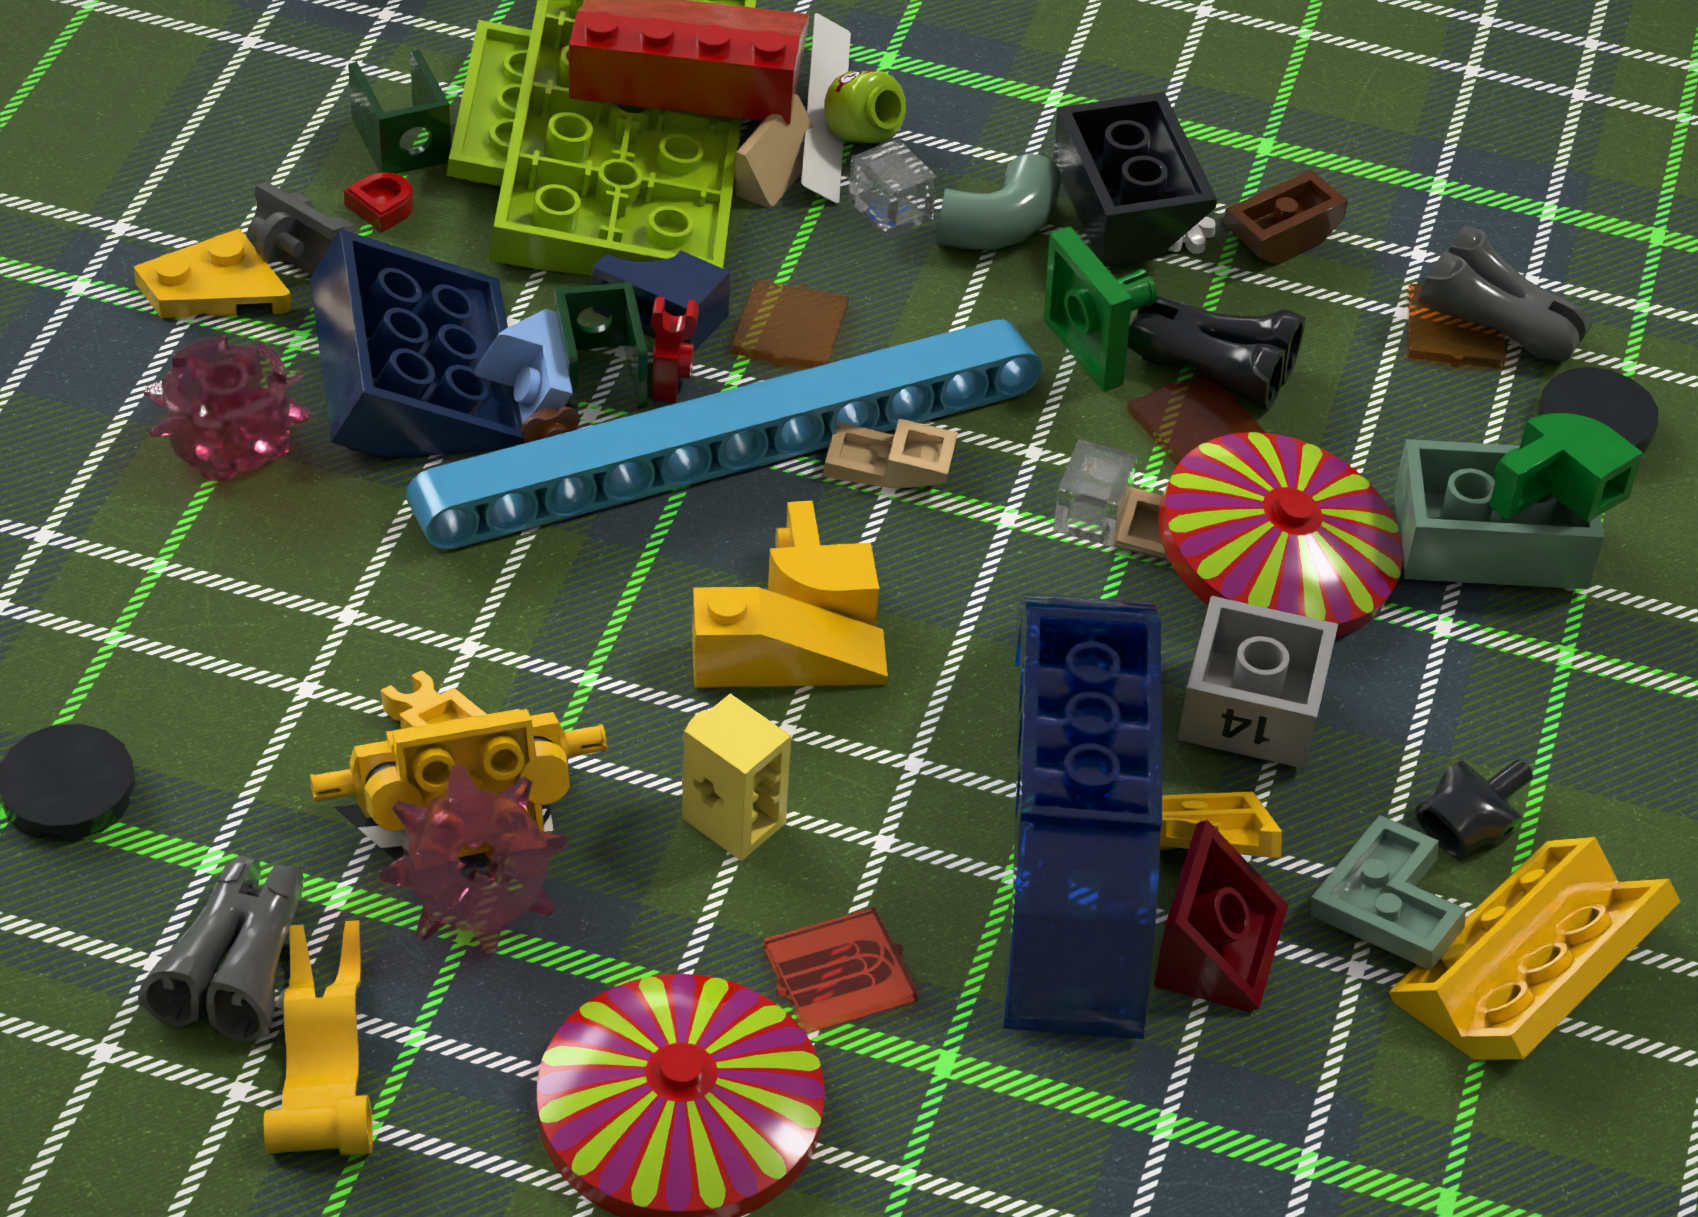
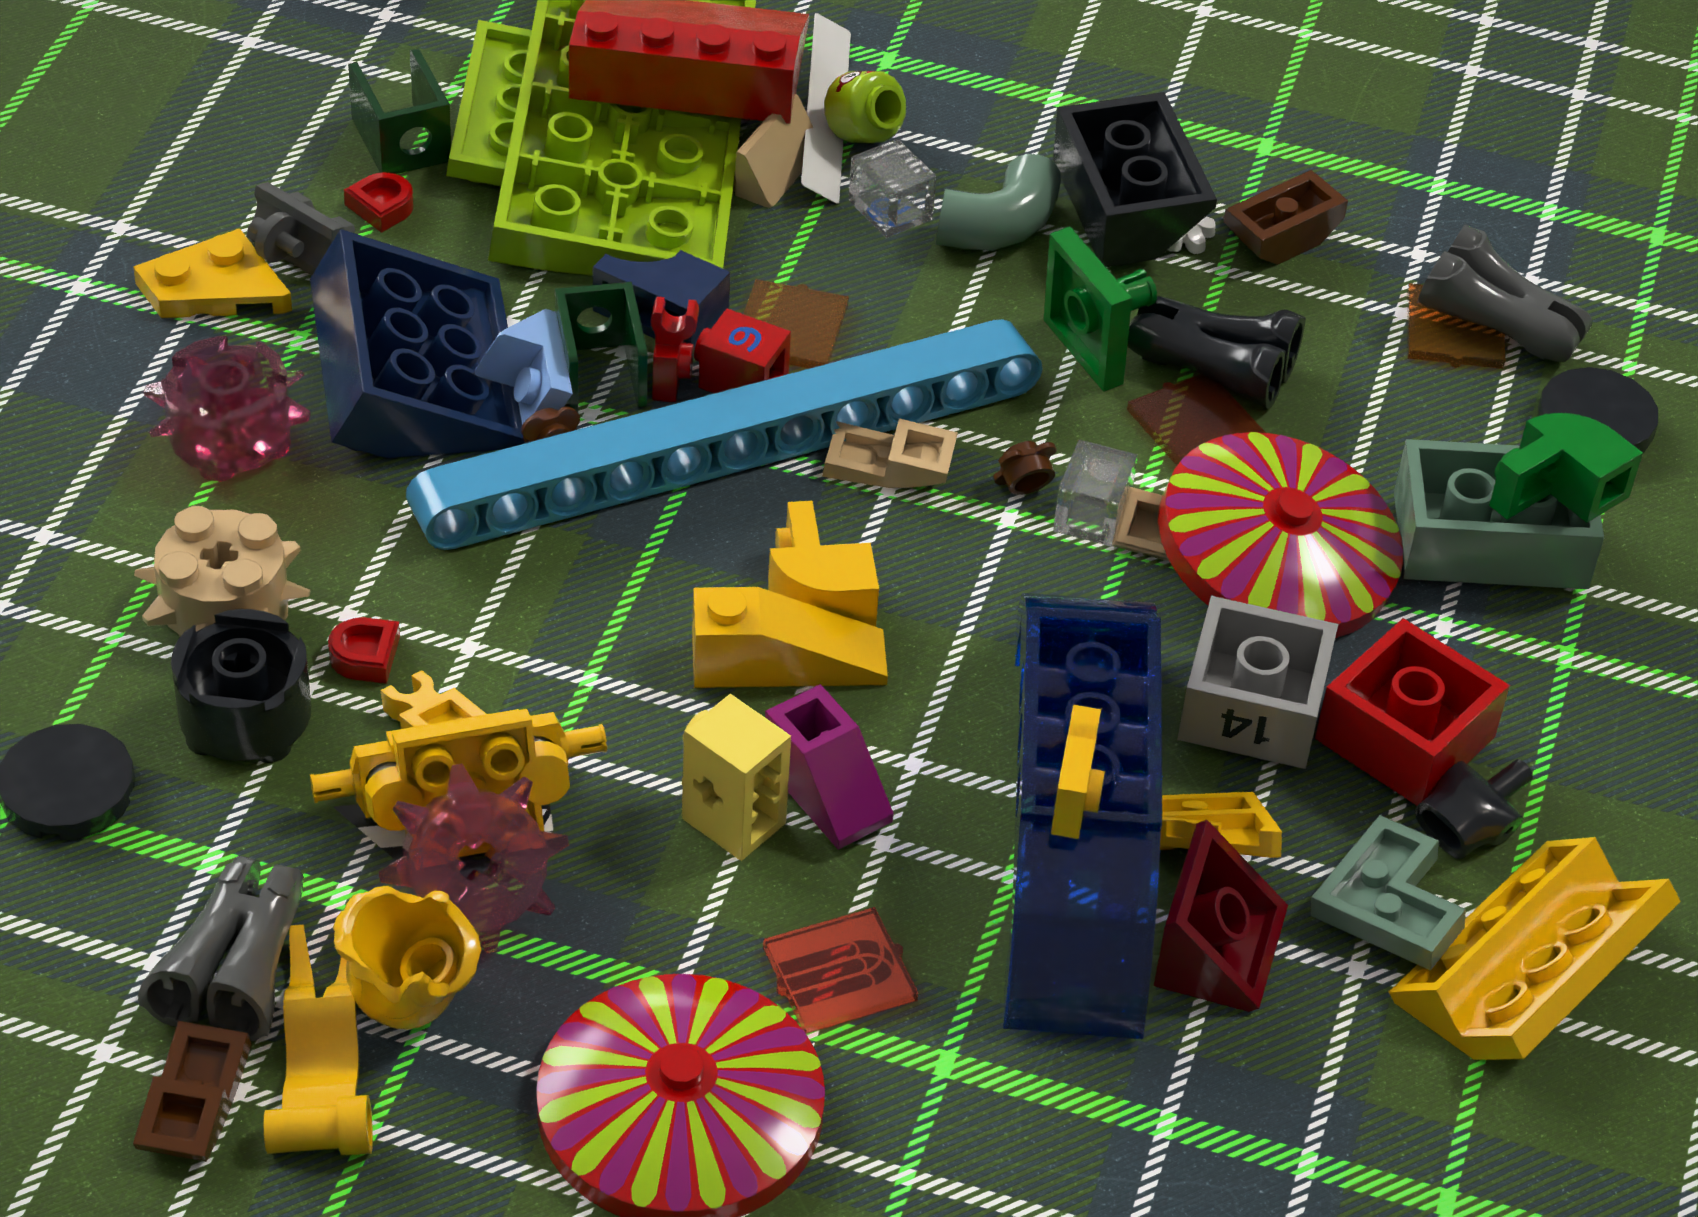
(194, 1092): none -> reddish brown slope
(218, 565): none -> tan brick
(242, 687): none -> black brick
(364, 648): none -> red tile
(405, 954): none -> yellow hair
(741, 352): none -> red brick
(831, 768): none -> magenta slope
(1026, 467): none -> reddish brown plate
(1078, 784): none -> yellow plate
(1411, 711): none -> red brick

